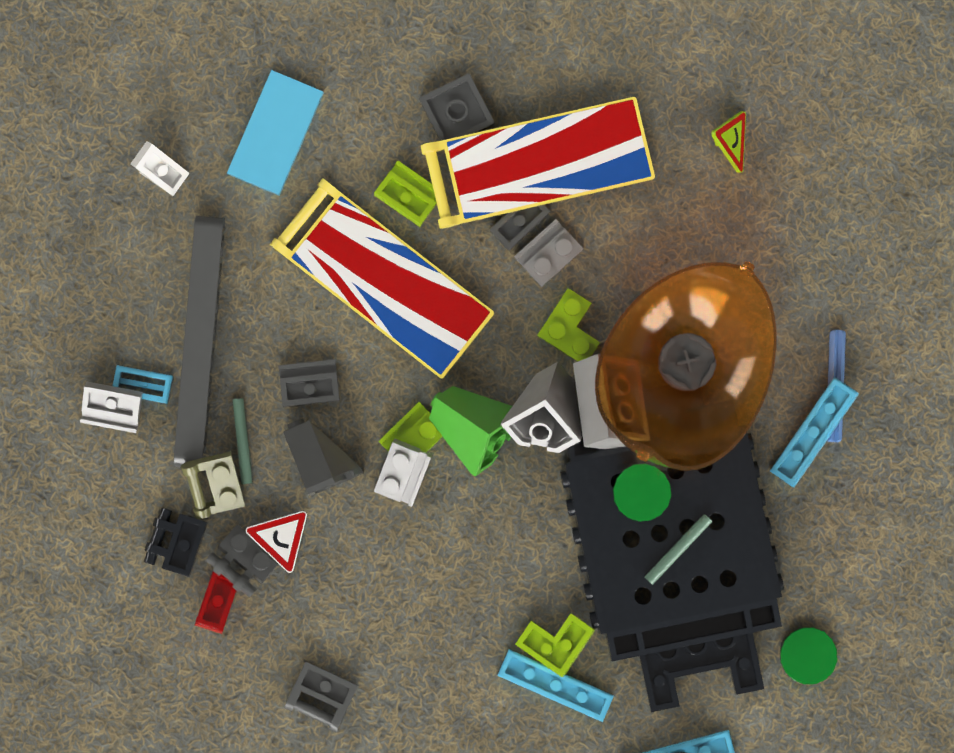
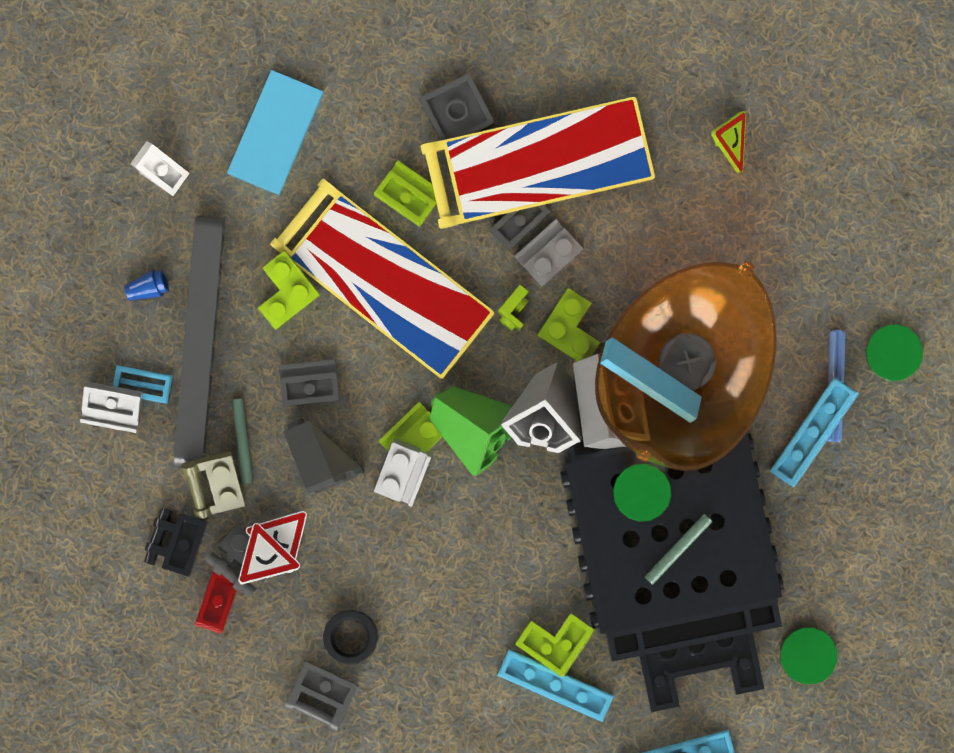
(147, 286): none -> blue cone
(265, 557): none -> piece
(294, 293): none -> lime plate
(328, 637): none -> black tyre
(516, 303): none -> lime bracket
(651, 380): none -> medium azure tile
(894, 352): none -> green tile

